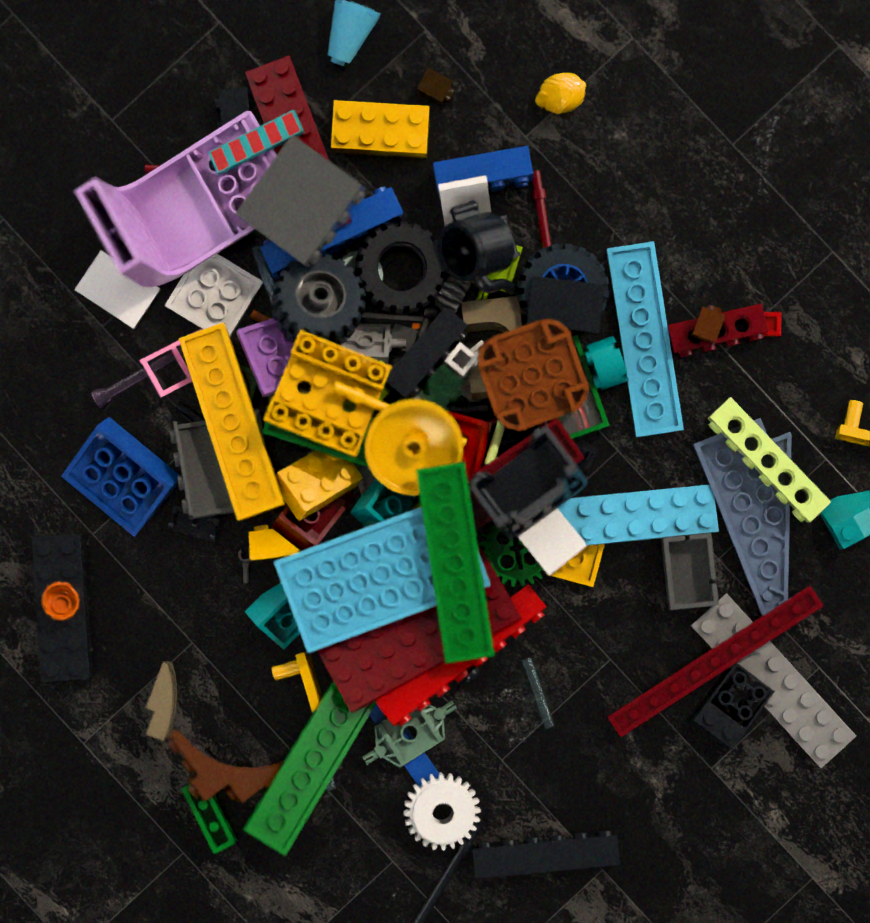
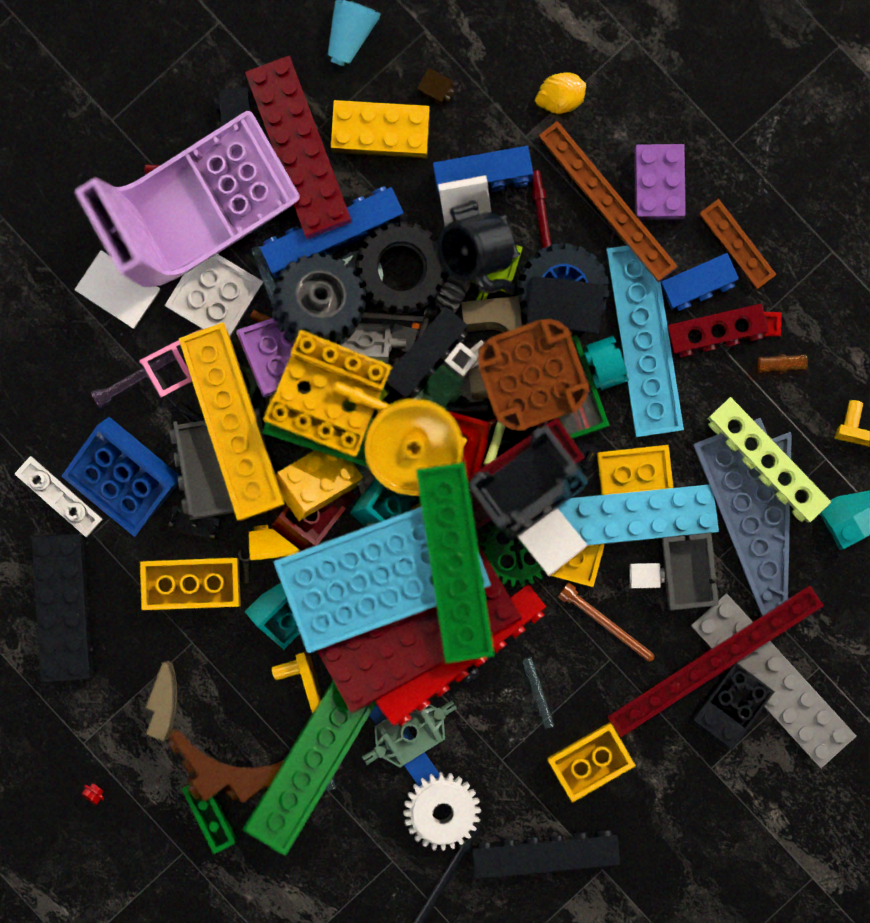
(58, 496): none -> white plate
(60, 601): orange hair -> none
(93, 793): none -> red plate
(190, 583): none -> yellow brick
(256, 142): tile -> none
(301, 201): dark grey panel -> none
(570, 595): none -> dark orange piece
(591, 762): none -> yellow brick
(607, 201): none -> dark orange plate
(635, 470): none -> yellow tile
(646, 575): none -> white brick
(659, 182): none -> medium lavender brick
(699, 282): none -> blue brick
(708, 324): reddish brown brick -> none
(737, 244): none -> dark orange plate
(782, 363): none -> clear orange pin

